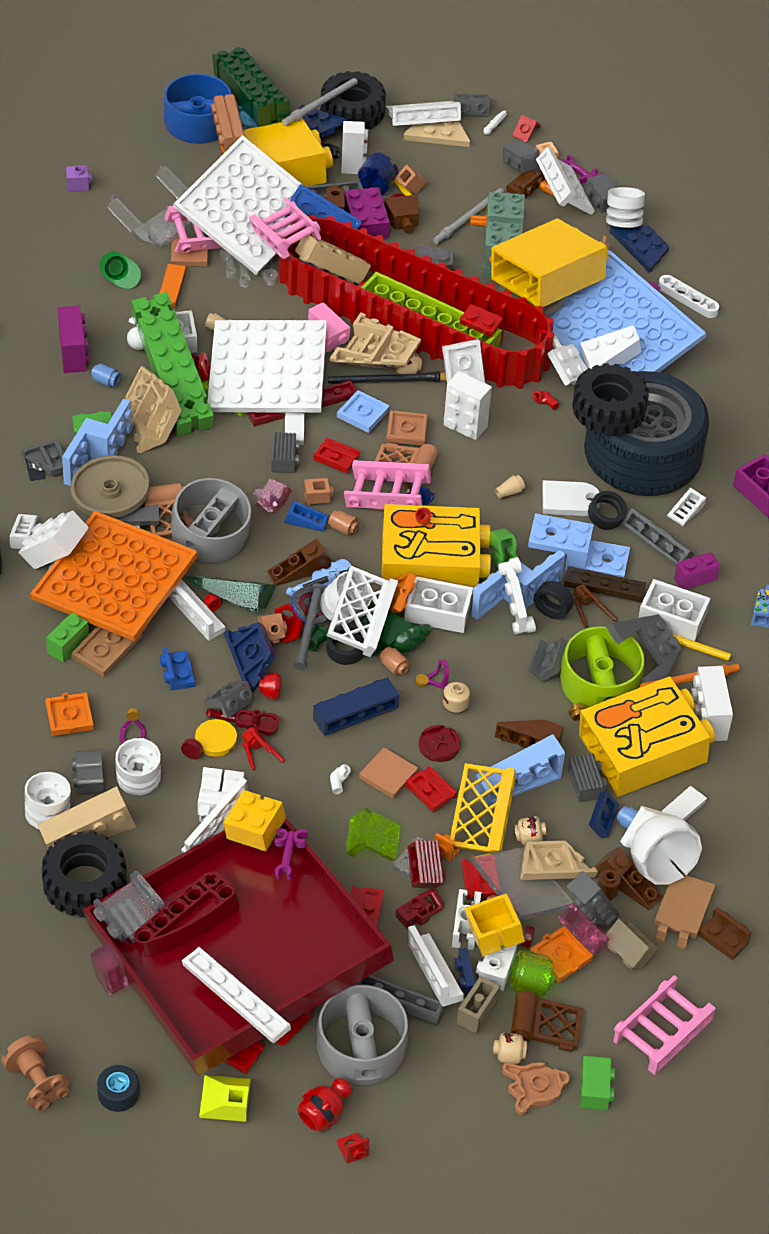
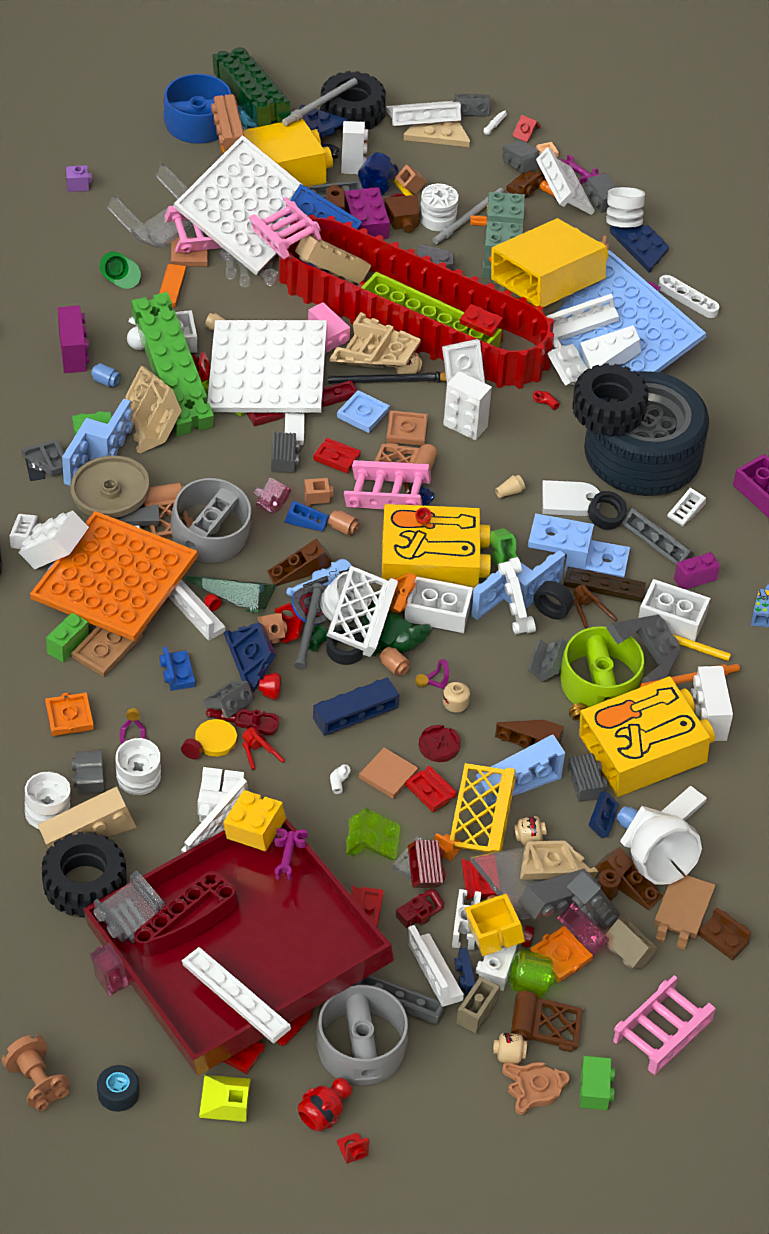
(438, 206): none -> white wheel
(550, 895): none -> dark grey brick
(584, 321): none -> white fence

